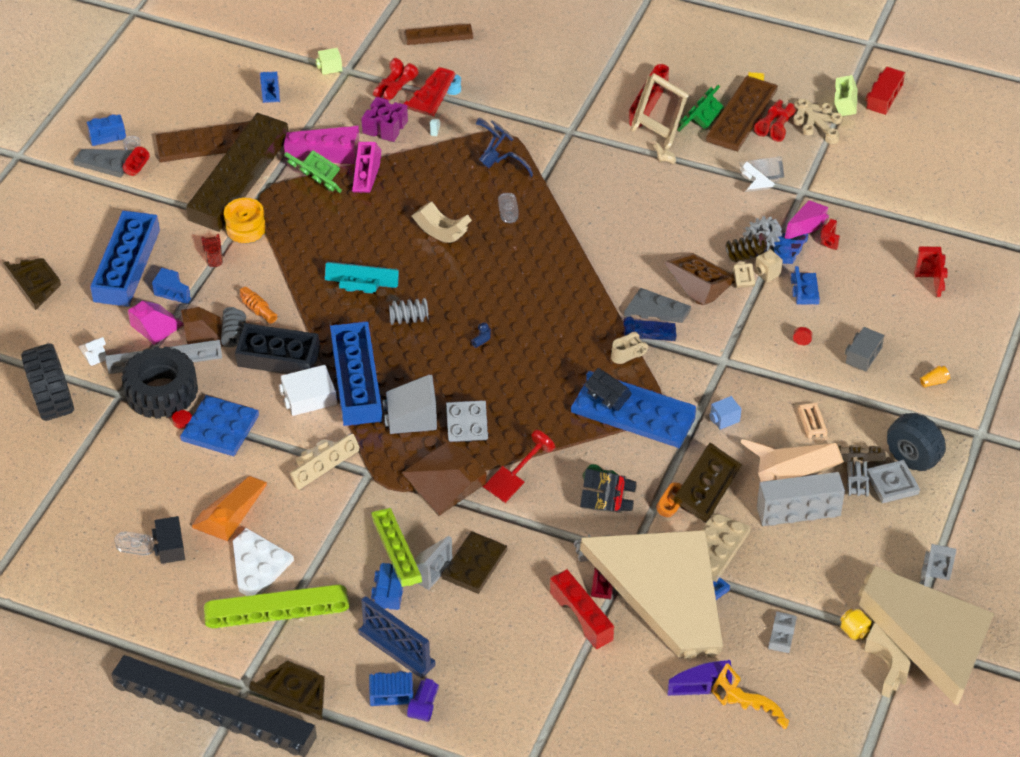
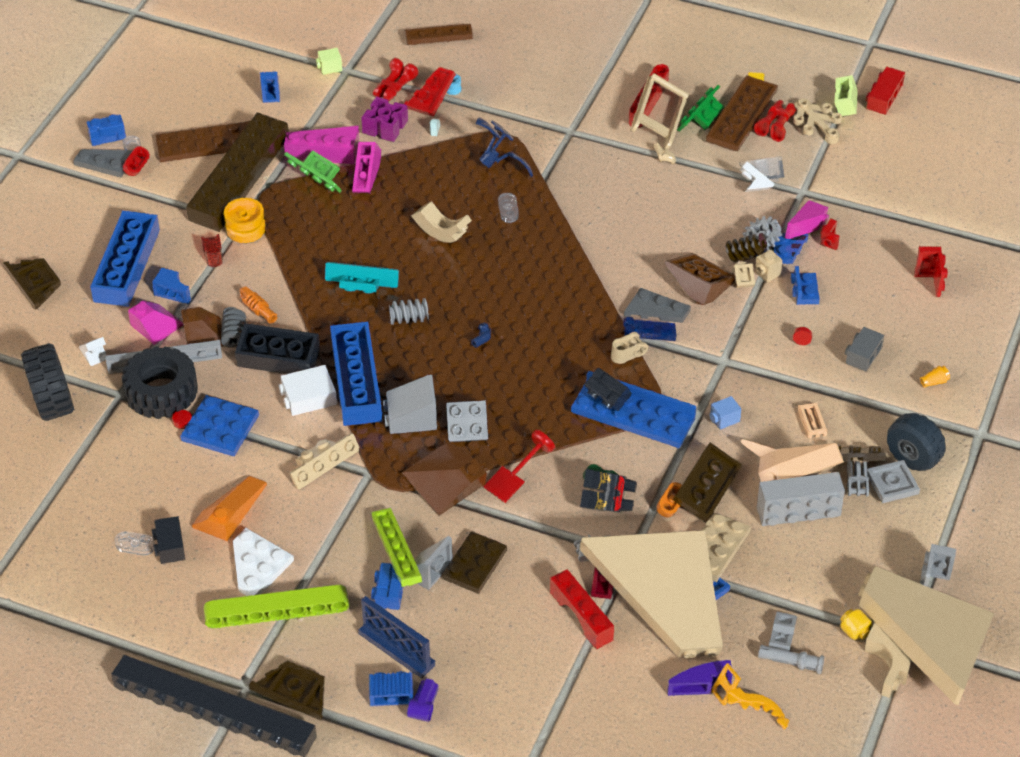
(802, 659): none -> light grey pin

